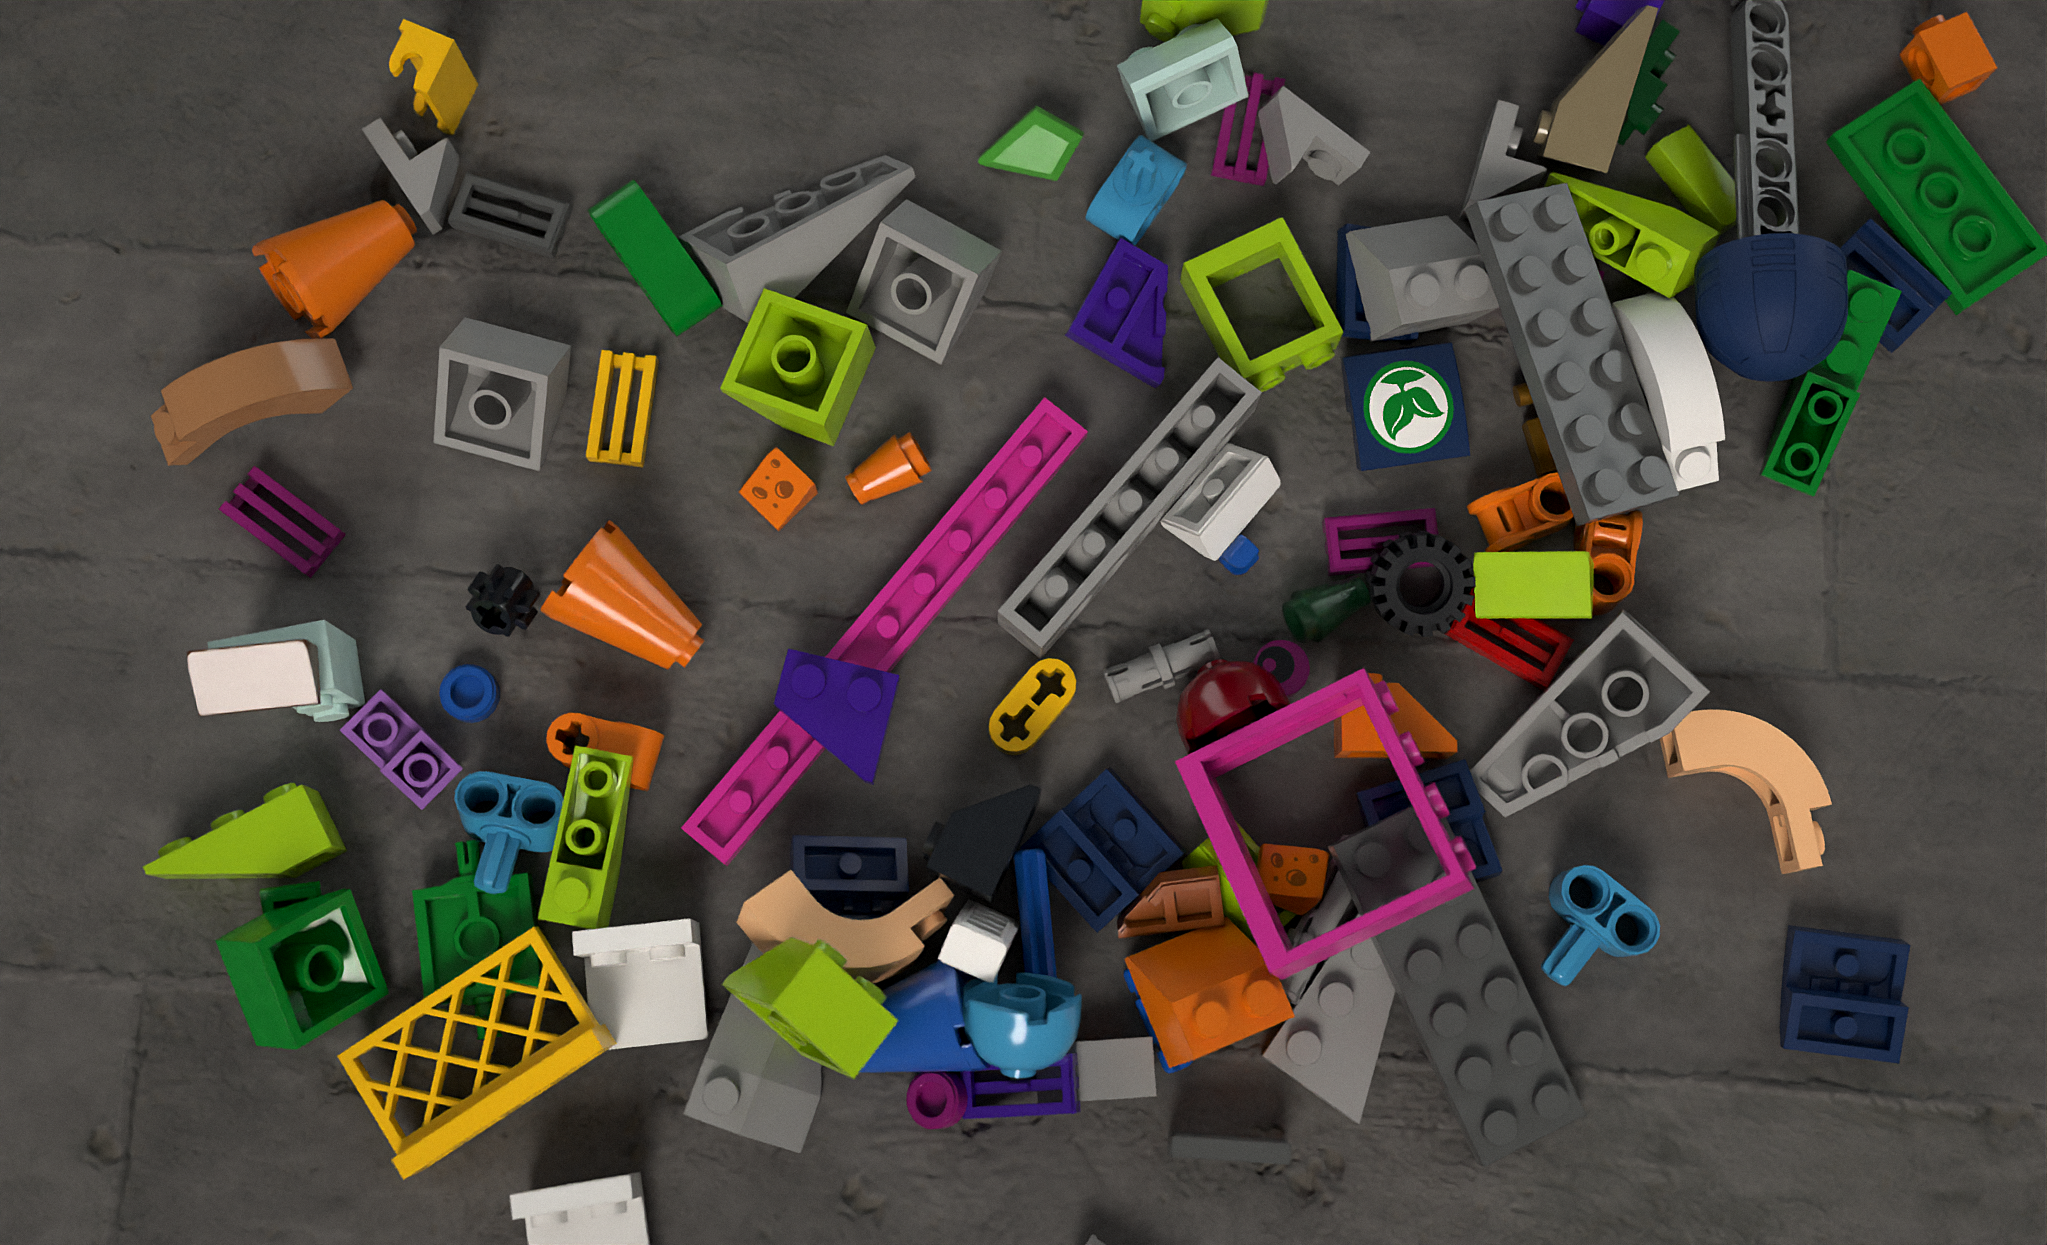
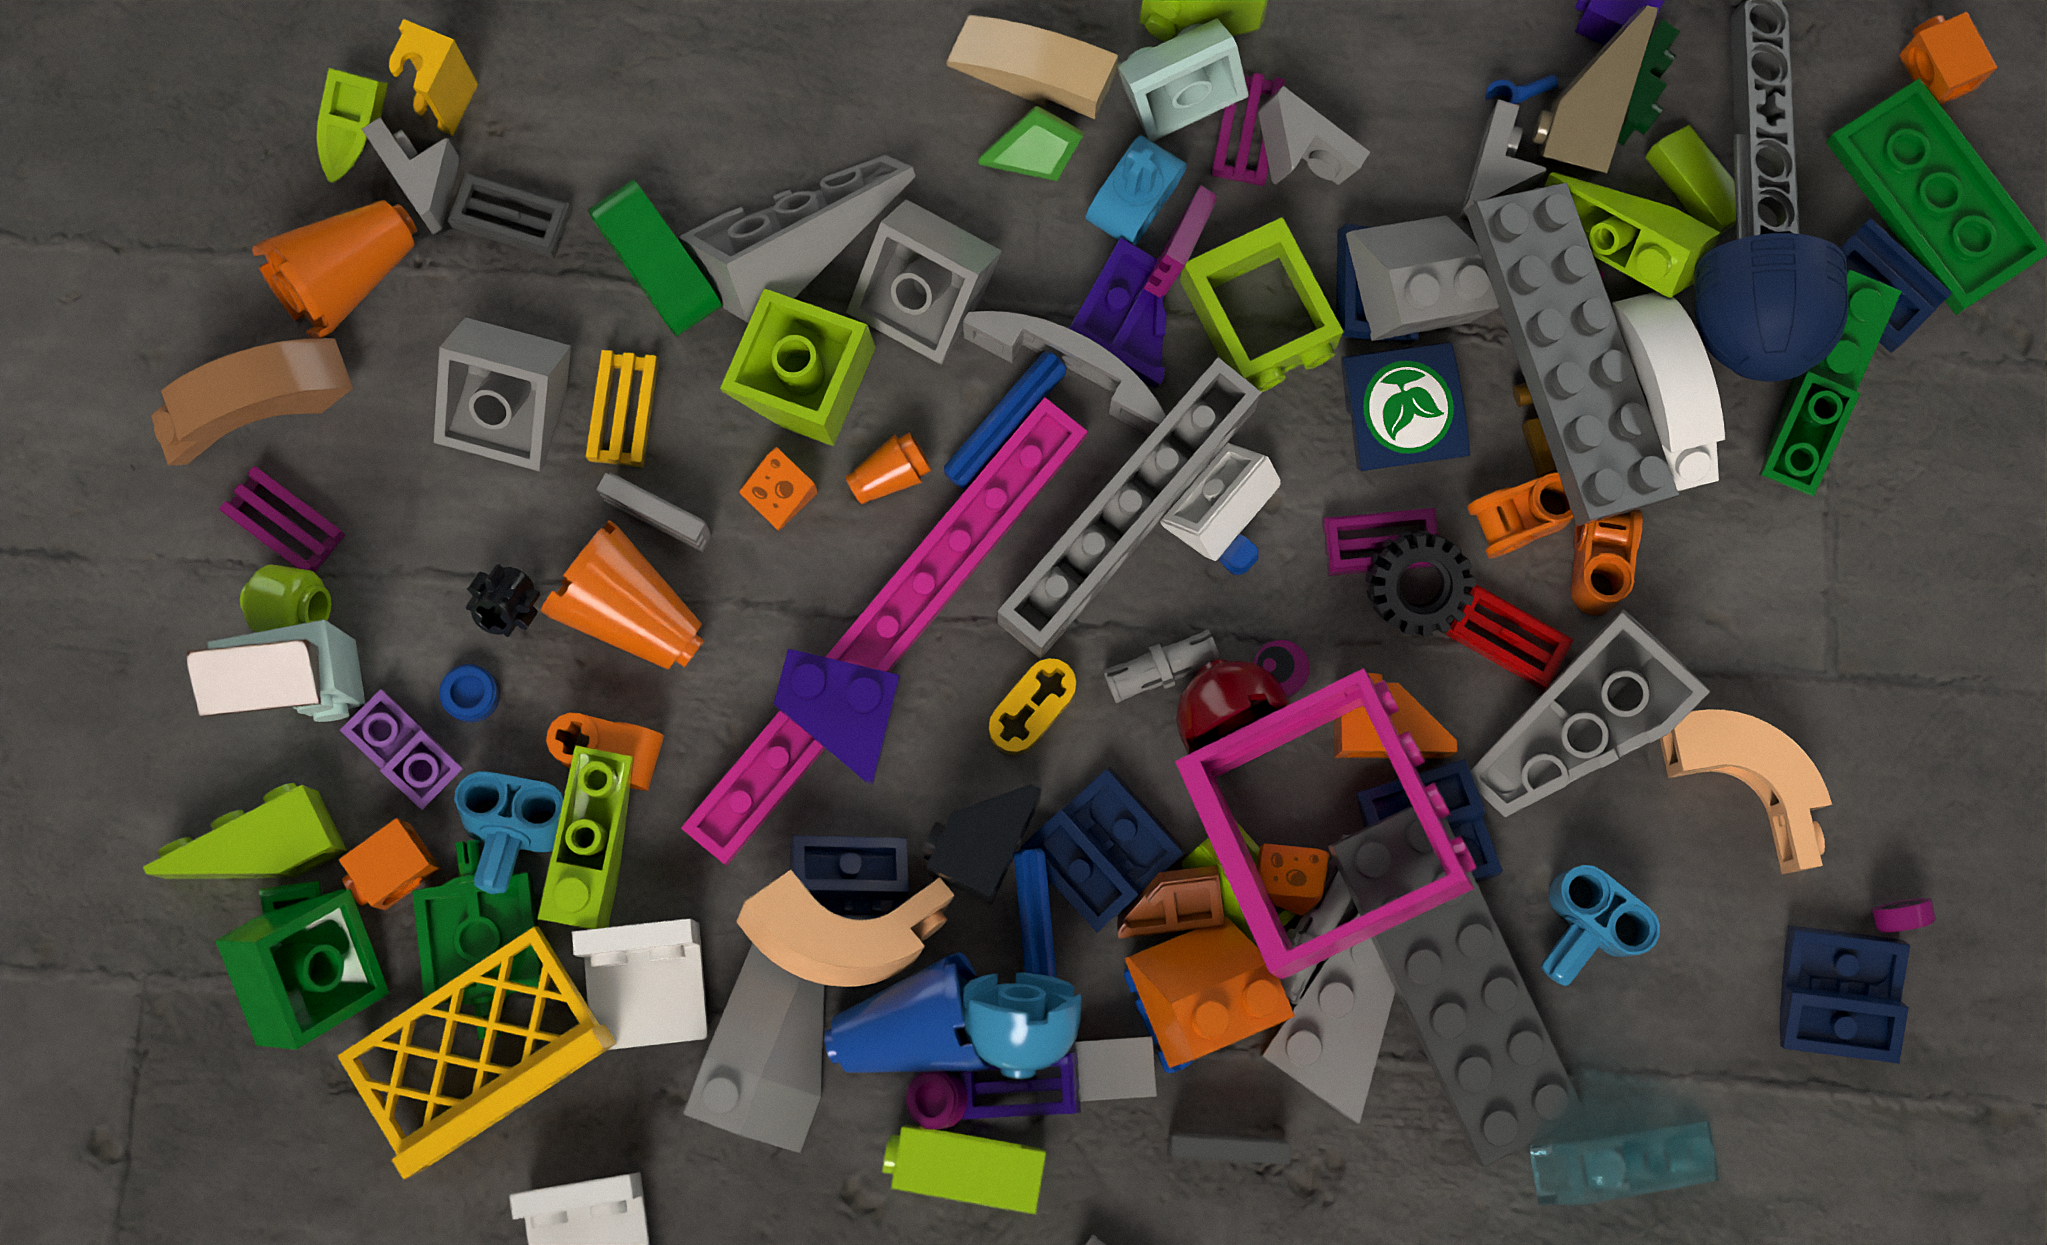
(284, 598): none -> lime head
(346, 108): none -> lime plate
(388, 865): none -> orange brick
(654, 511): none -> light grey tile
(815, 1004): lime slope -> none
(965, 1168): none -> lime window
(979, 941): white slope -> none
(1004, 419): none -> blue axle
(1006, 333): none -> light grey slope
(1035, 63): none -> tan slope
(1181, 242): none -> magenta tile
(1322, 608): clear green cone -> none
(1522, 92): none -> blue hand
(1533, 584): lime slope -> none
(1623, 1164): none -> clear light blue slope
(1904, 915): none -> magenta tile

